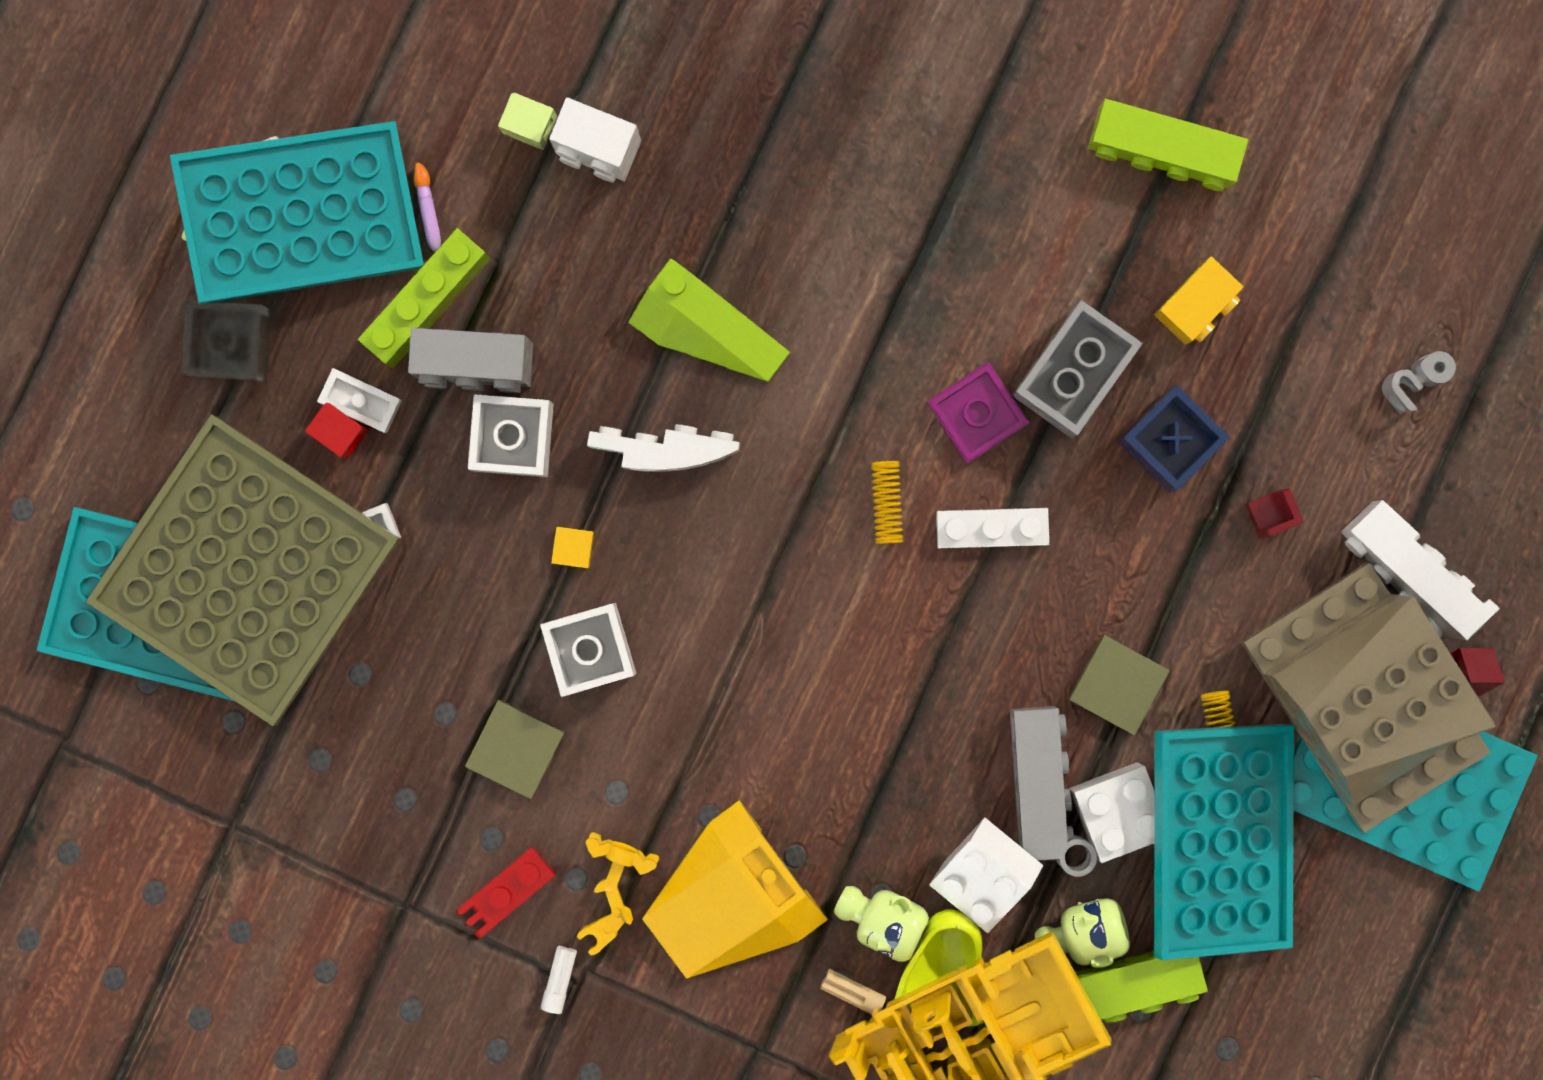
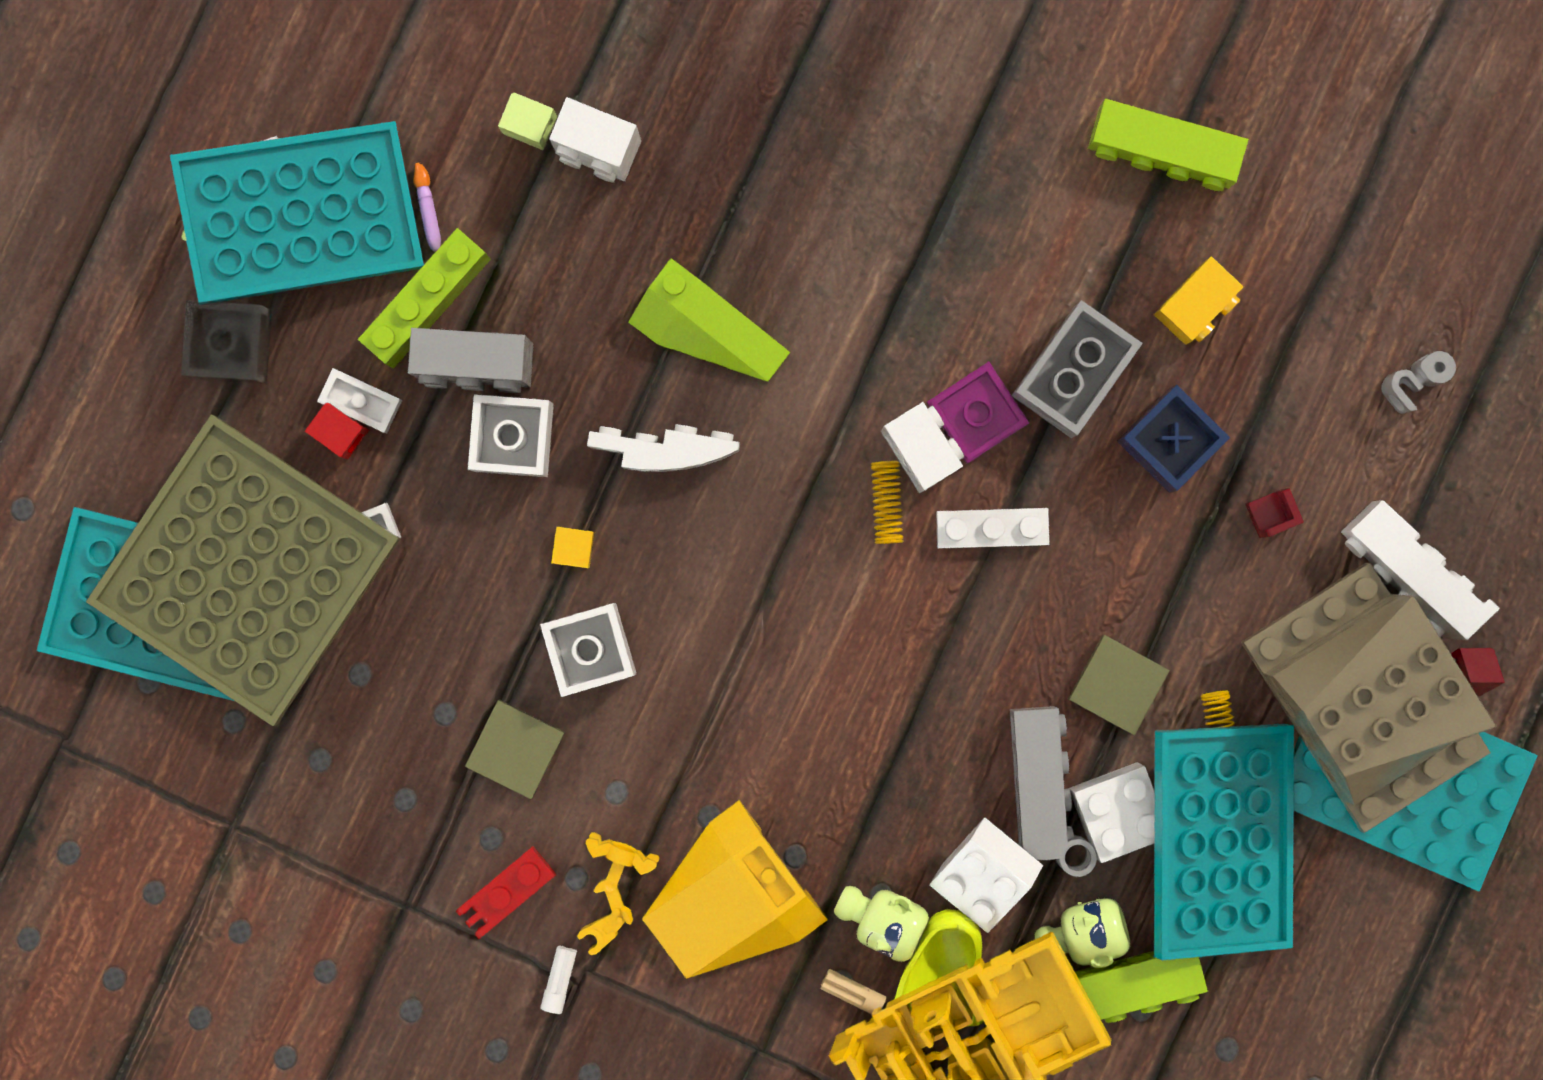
(922, 446): none -> white brick

